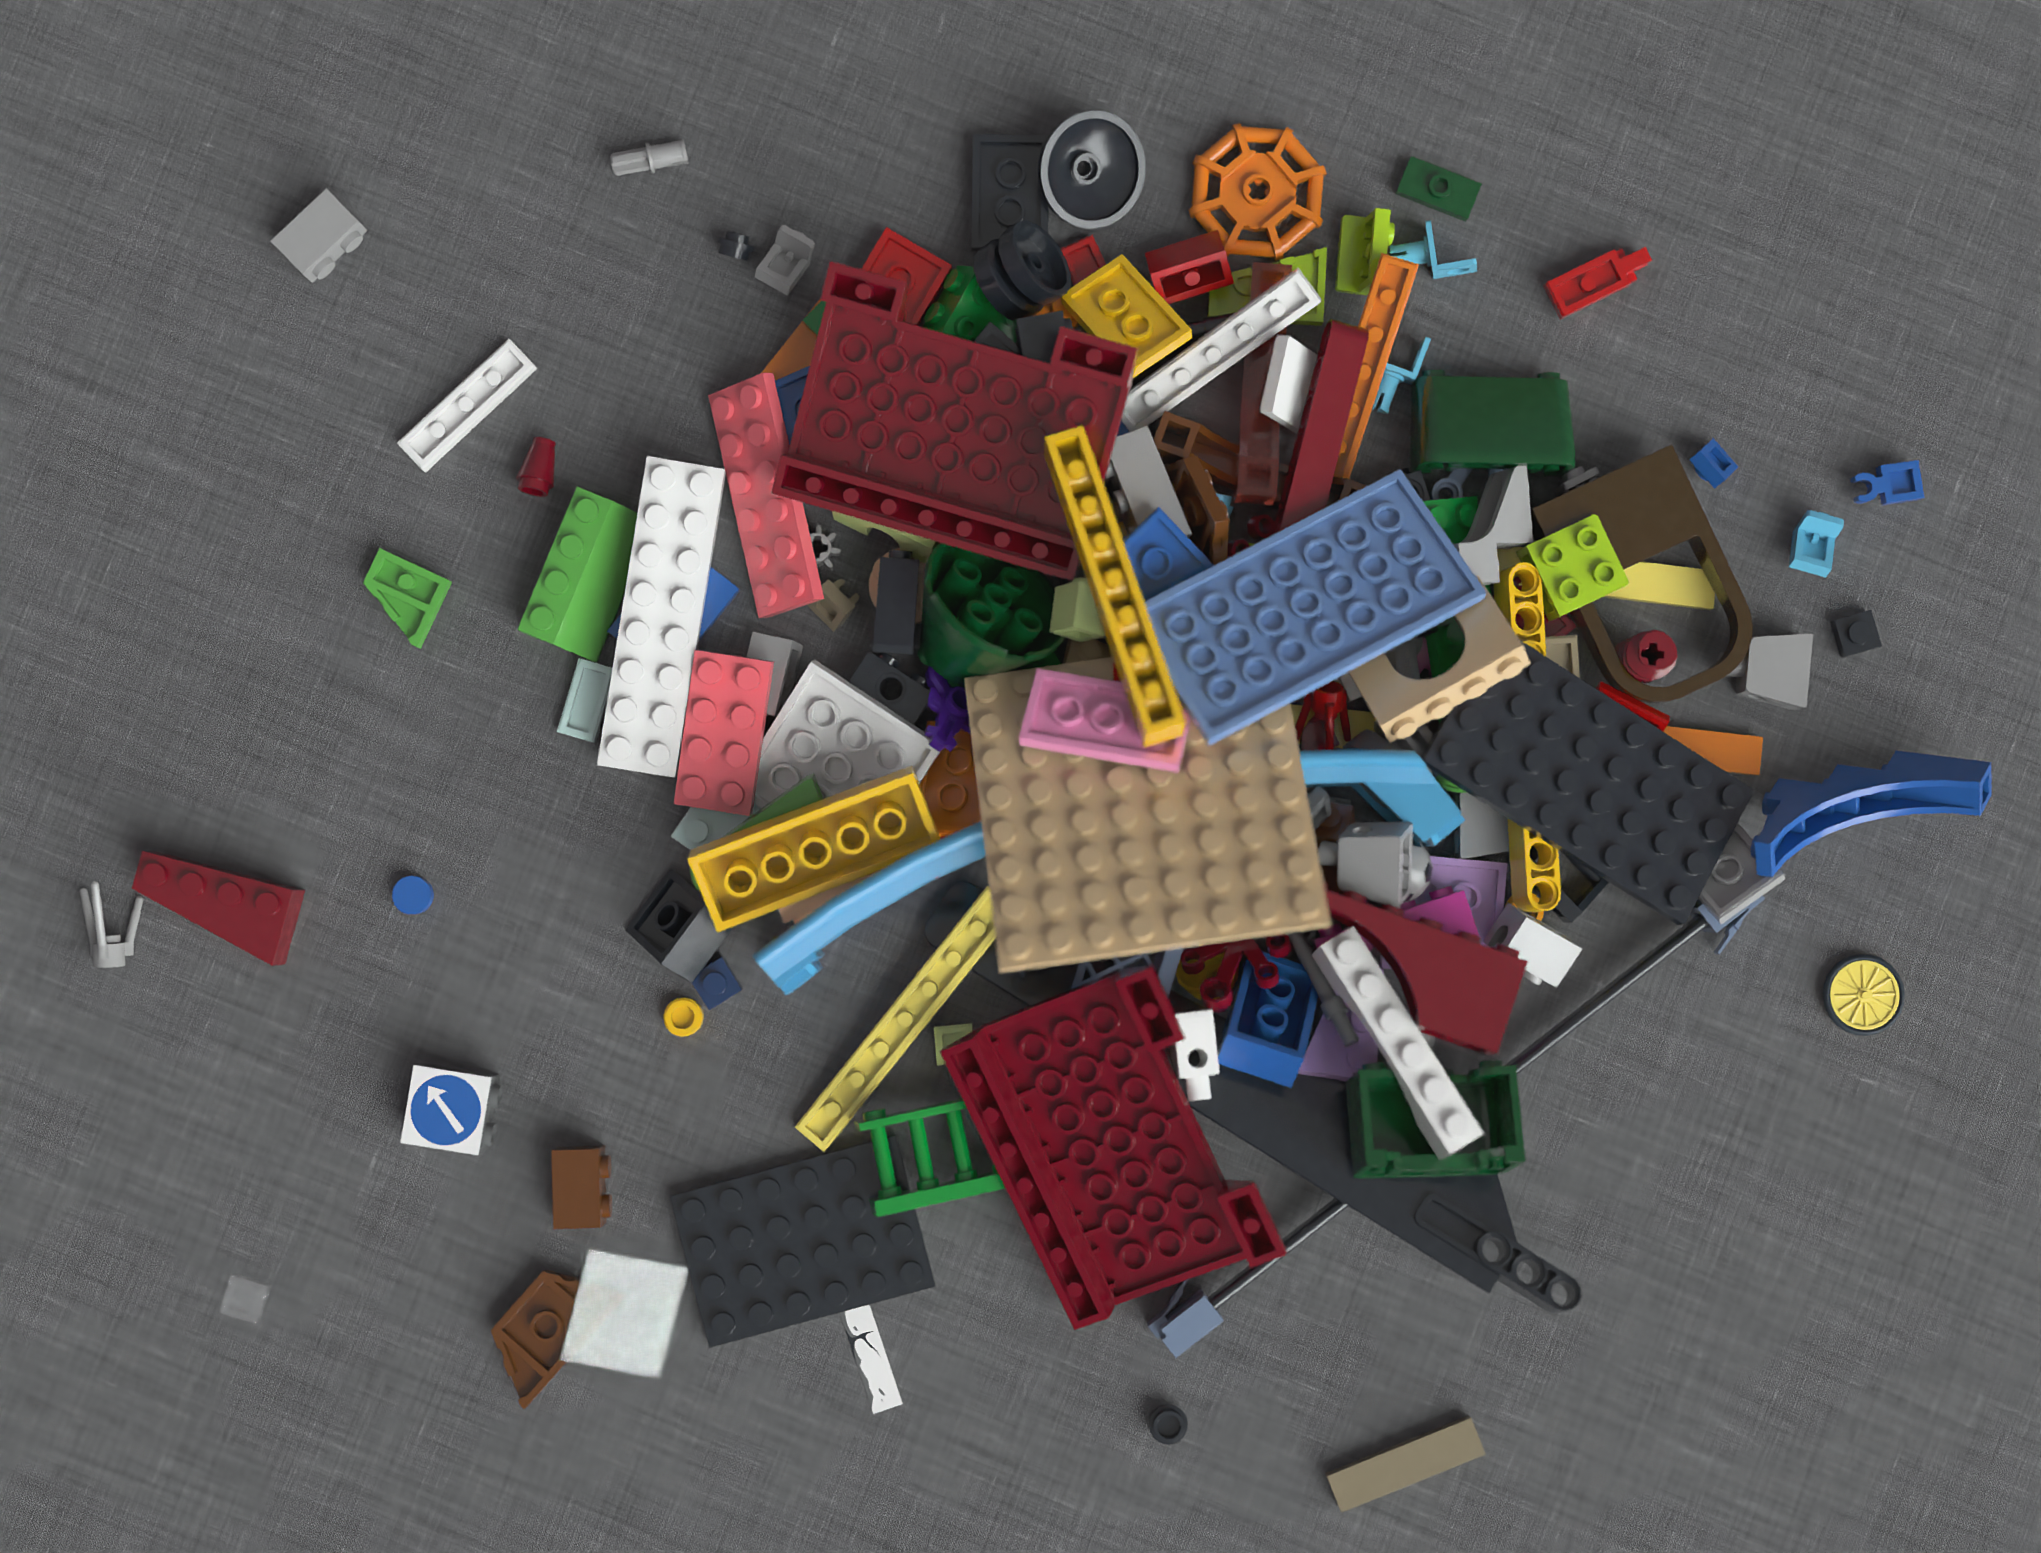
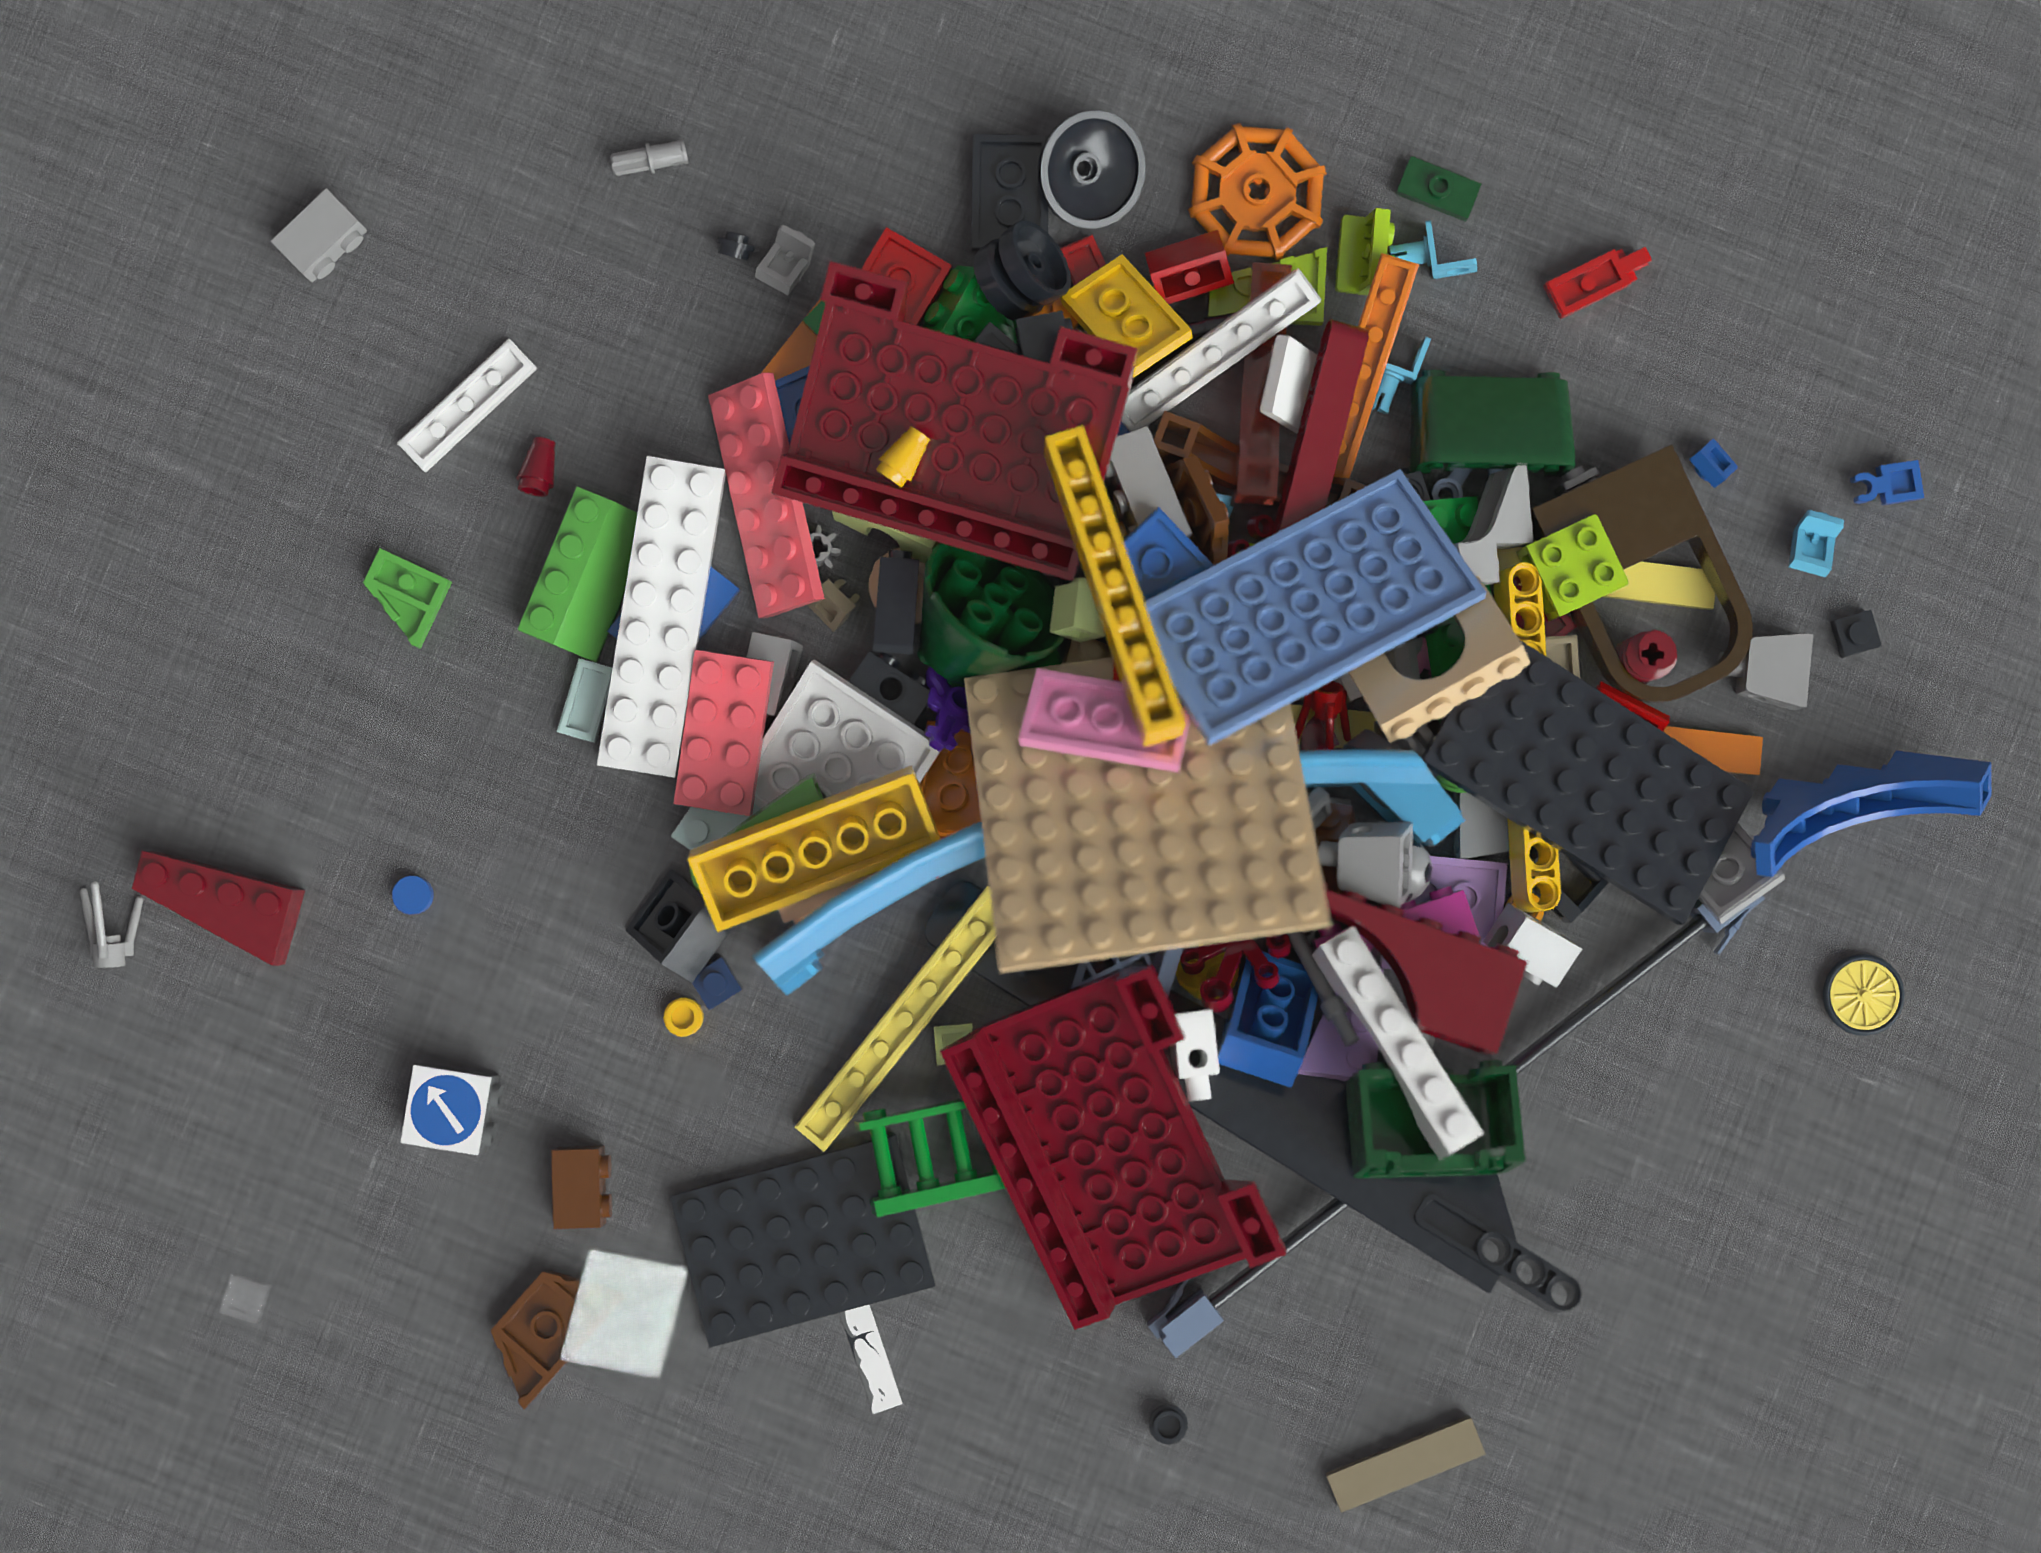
(903, 457): none -> yellow cone

